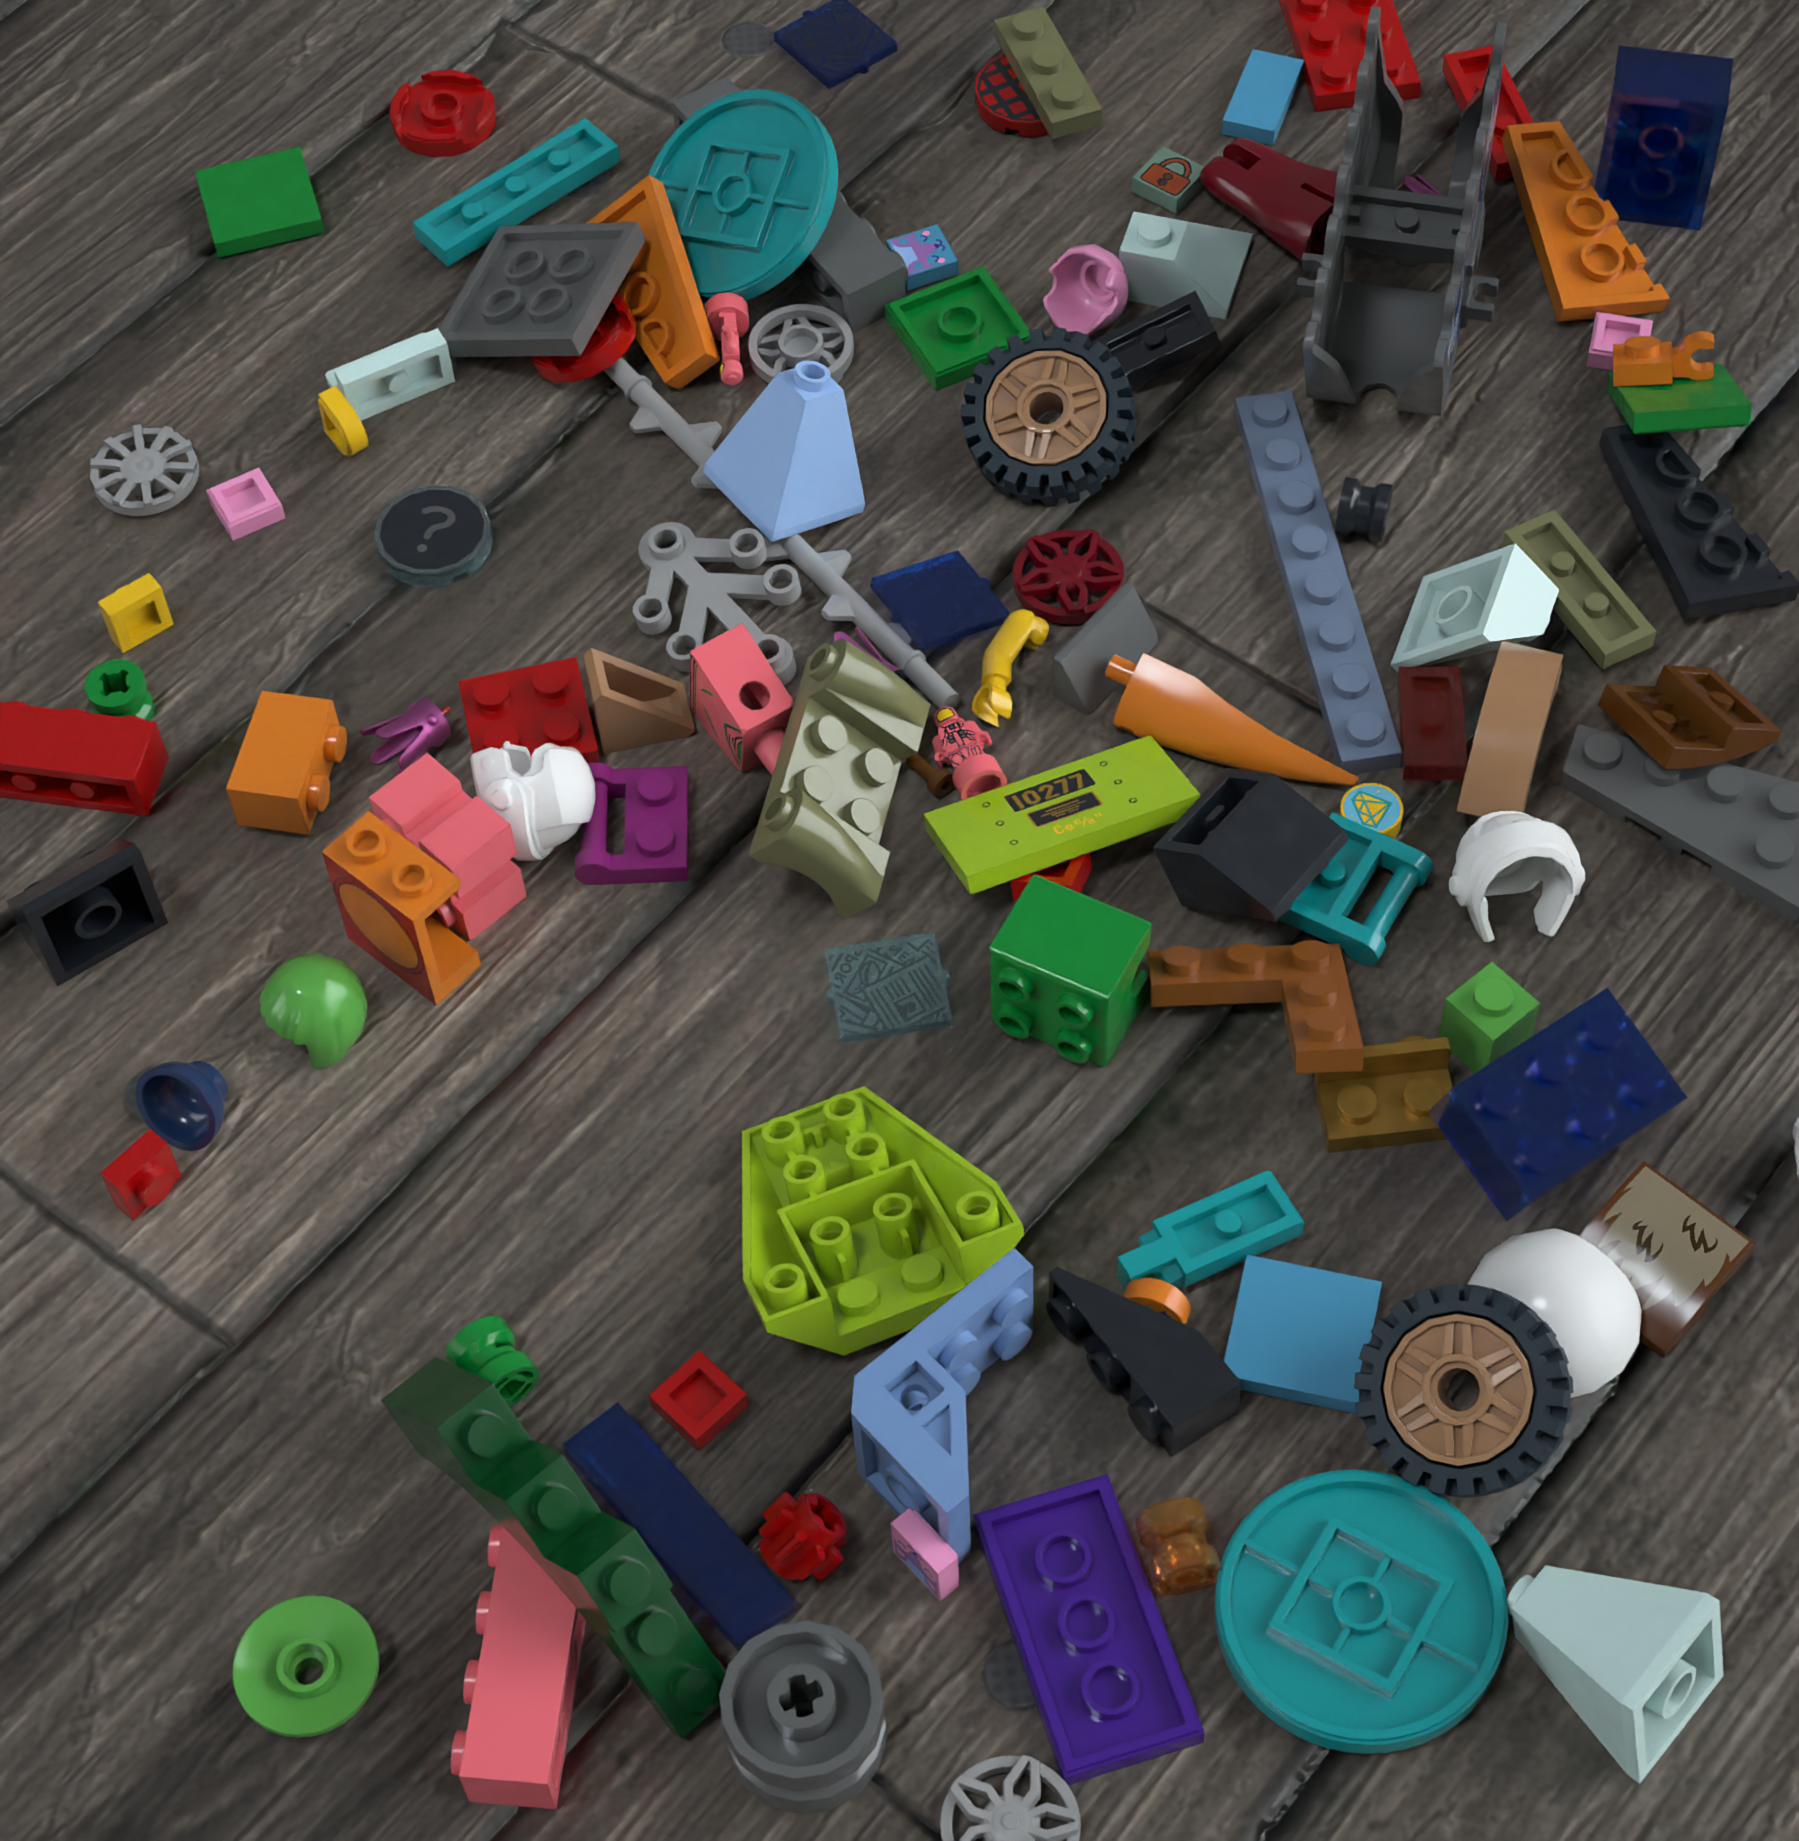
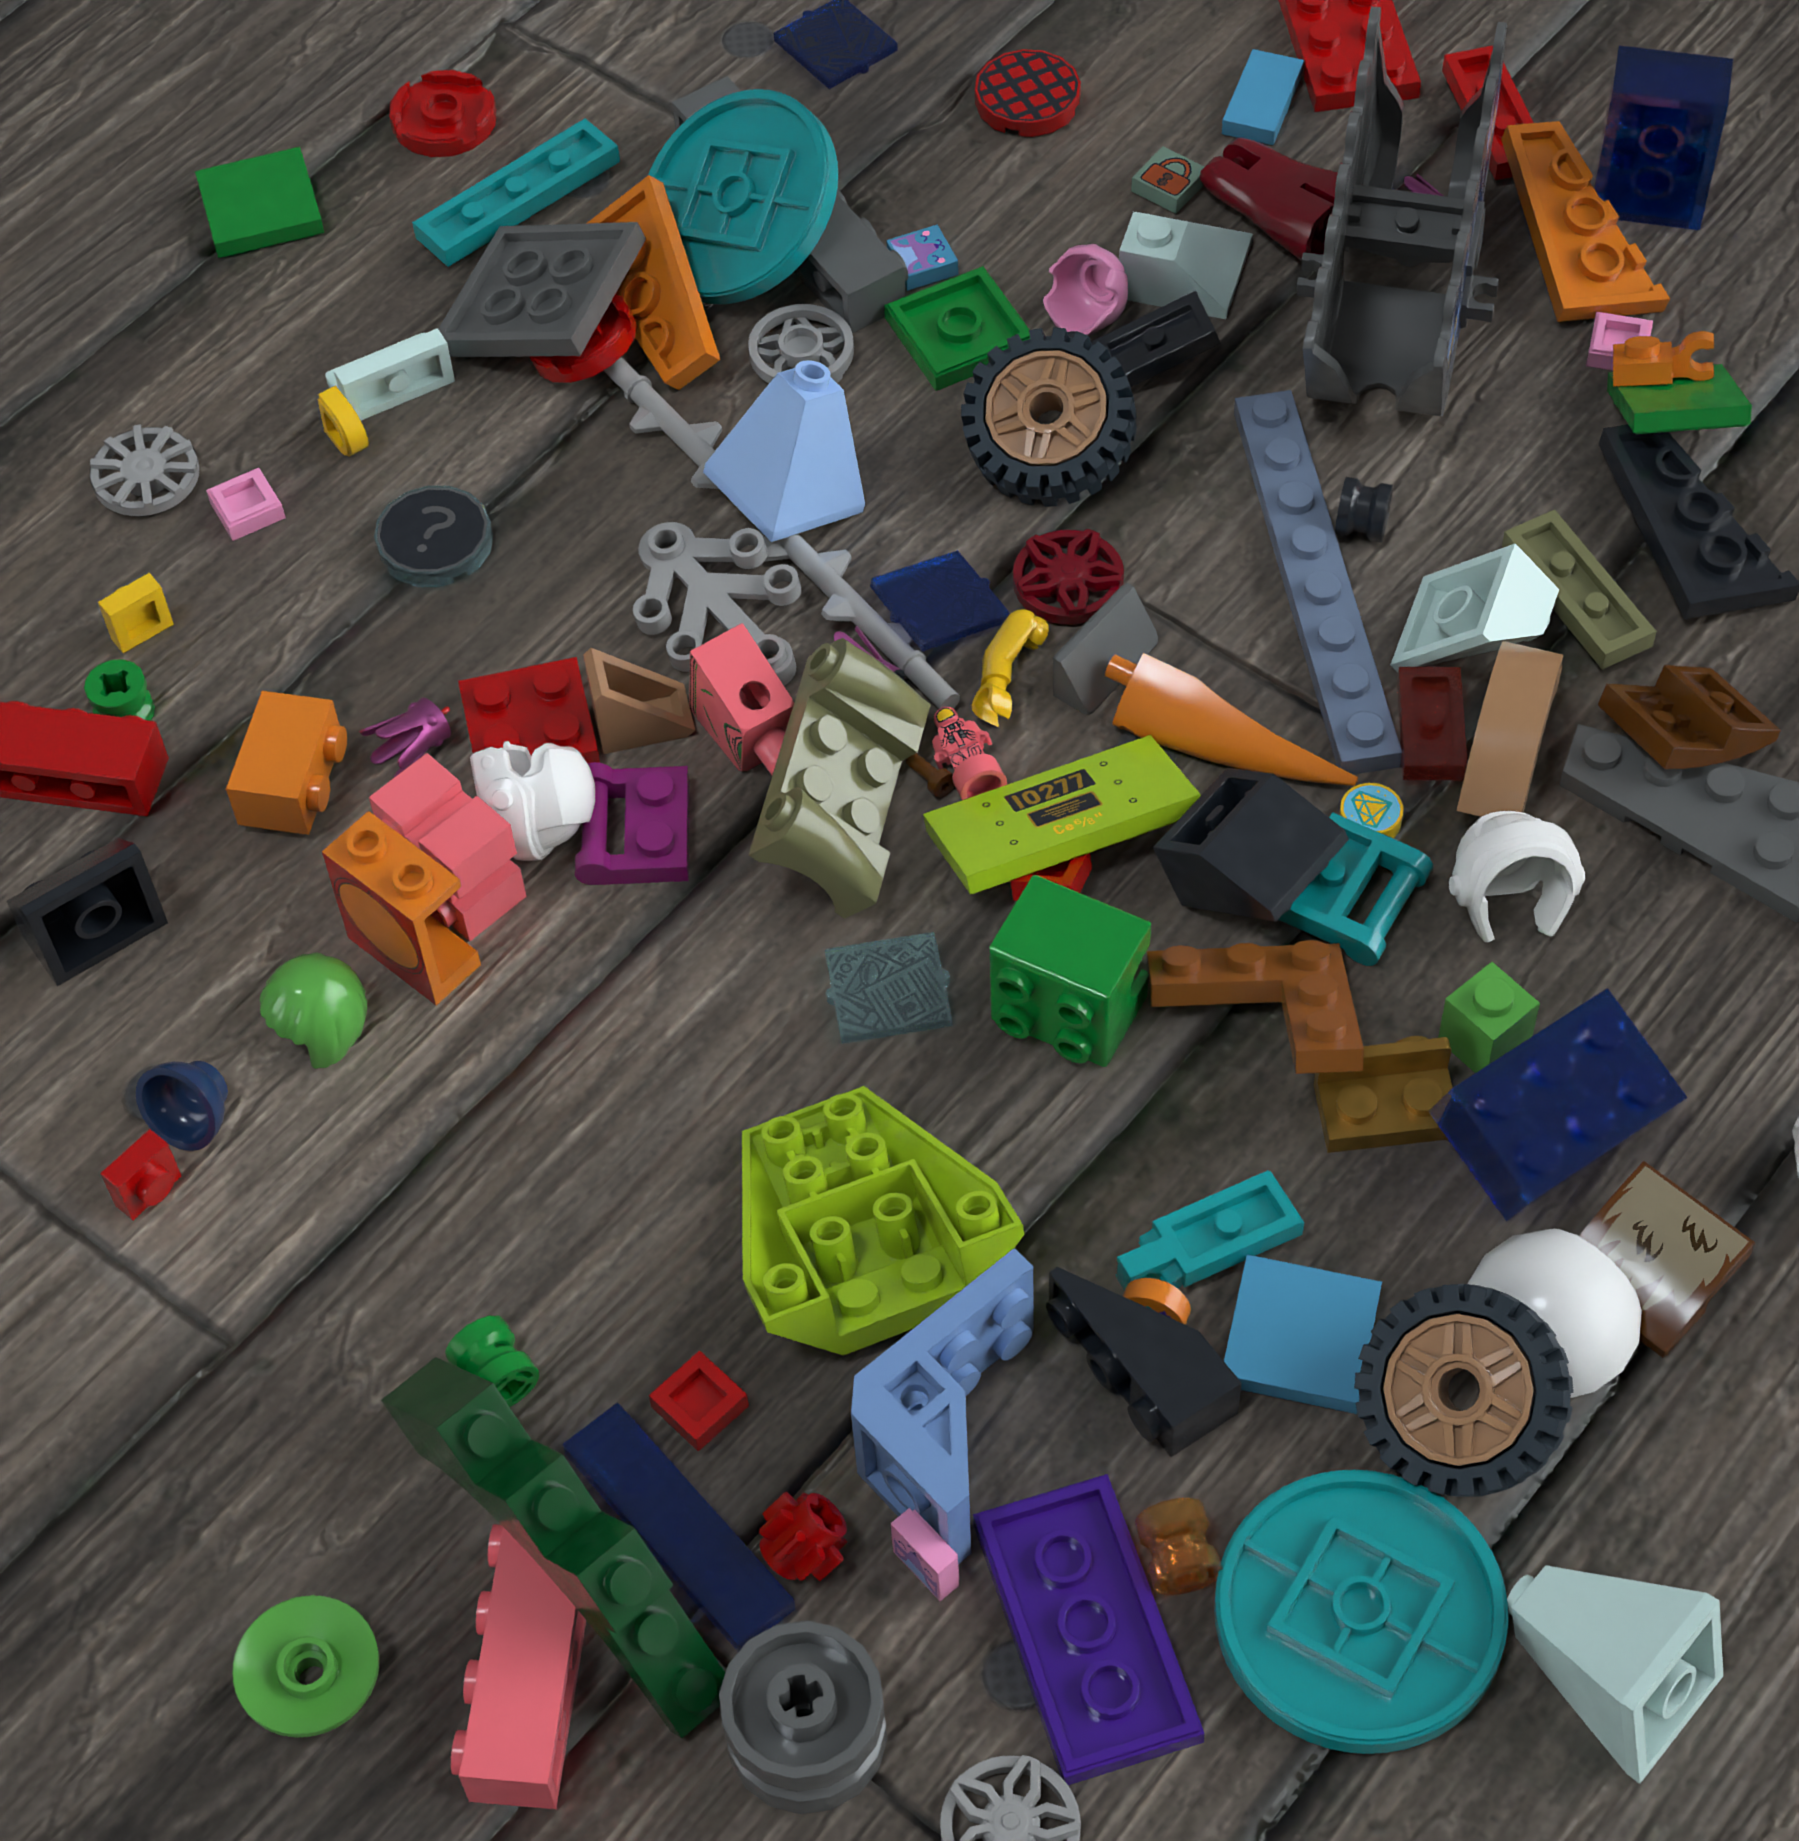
(728, 322): coral piece -> none
(1048, 72): olive plate -> none

